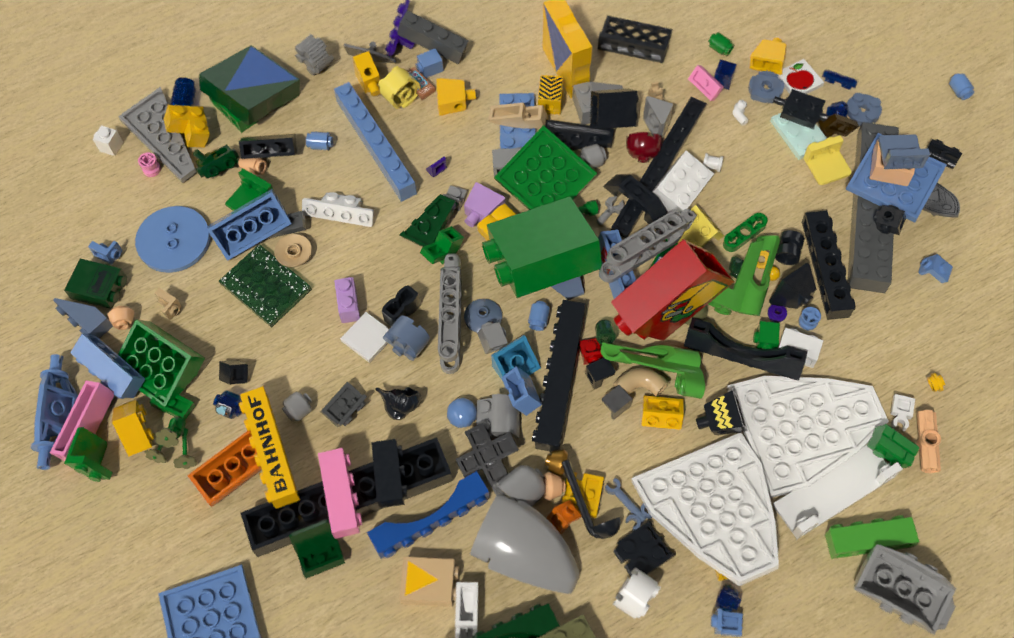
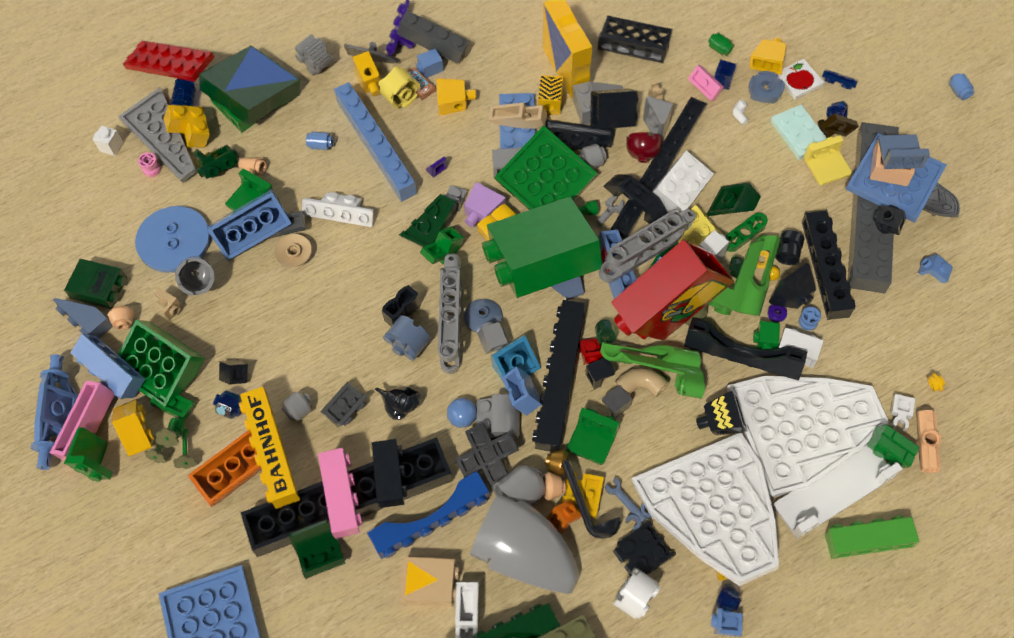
(105, 253): medium blue bracket -> none
(168, 60): none -> red plate
(191, 283): none -> light grey cylinder
(265, 285): clear green plate -> none
(268, 146): black brick -> none
(347, 300): lavender brick -> none
(366, 337): white tile -> none
(538, 316): medium blue brick -> none
(593, 436): none -> green bracket
(662, 412): yellow bracket -> none
(713, 162): white bush -> none
(716, 244): none -> white brick
(734, 199): none -> dark green slope
(802, 108): black plate -> none
(865, 101): sand blue plate -> none
(906, 588): light grey slope -> none
(944, 153): black hips -> none

